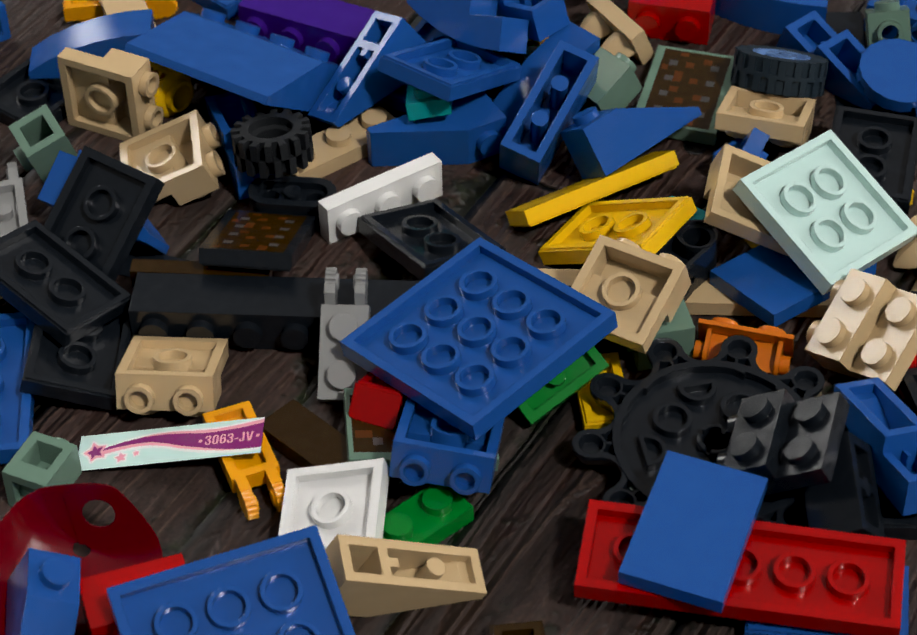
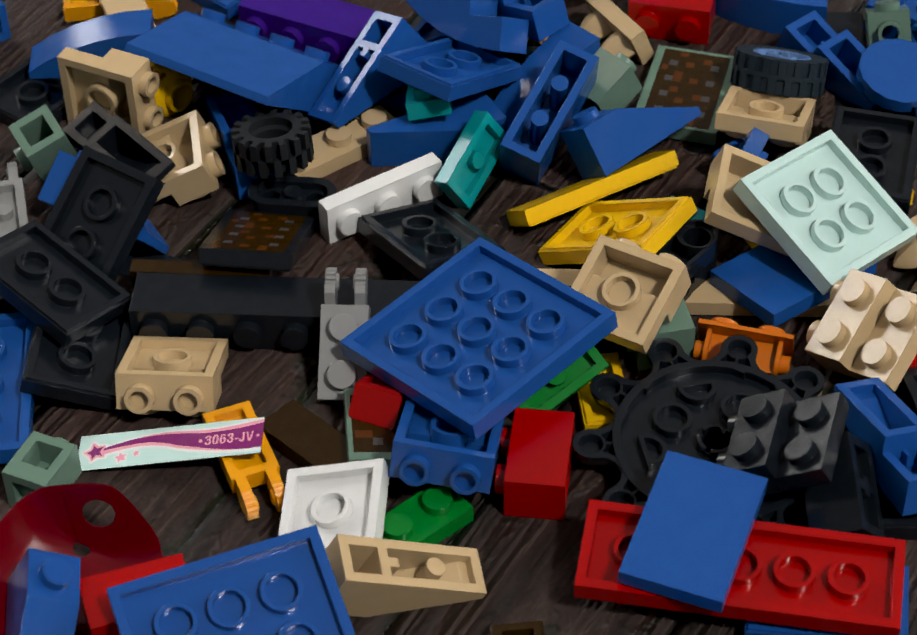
(116, 139): none -> black slope
(471, 159): none -> teal plate
(537, 463): none -> red brick

